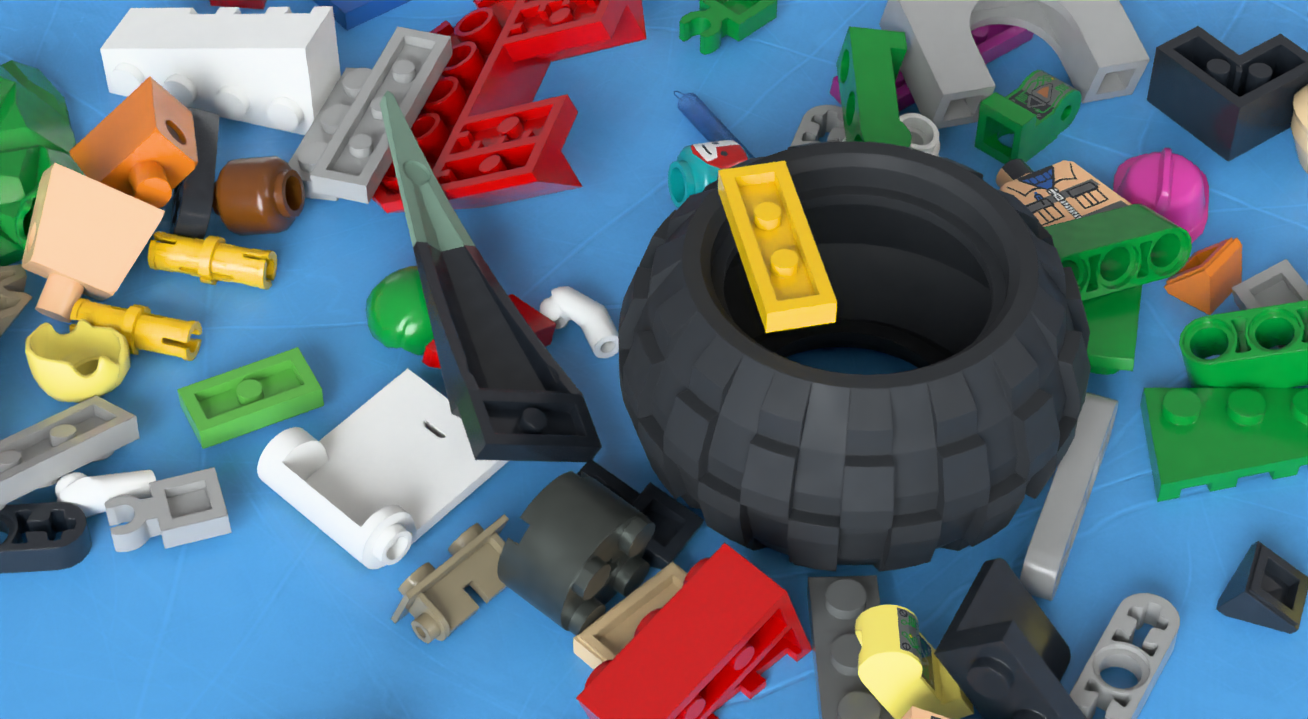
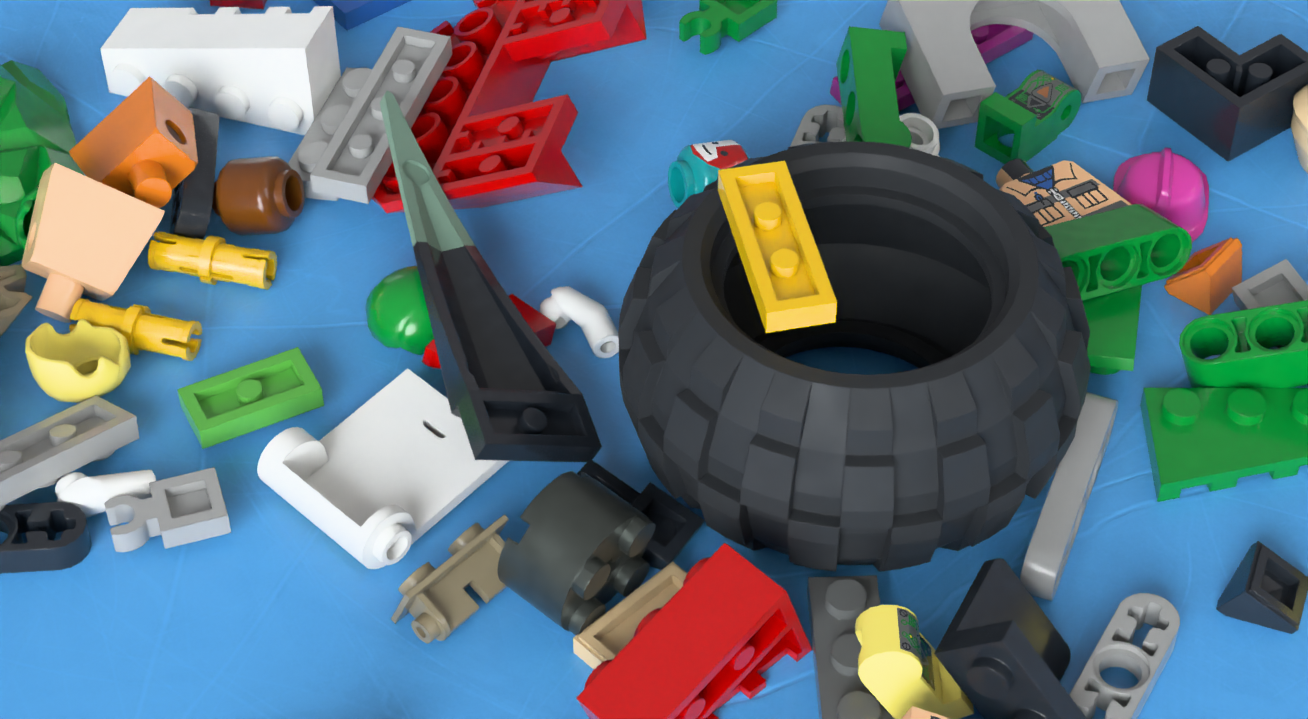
(704, 107): blue piece -> none

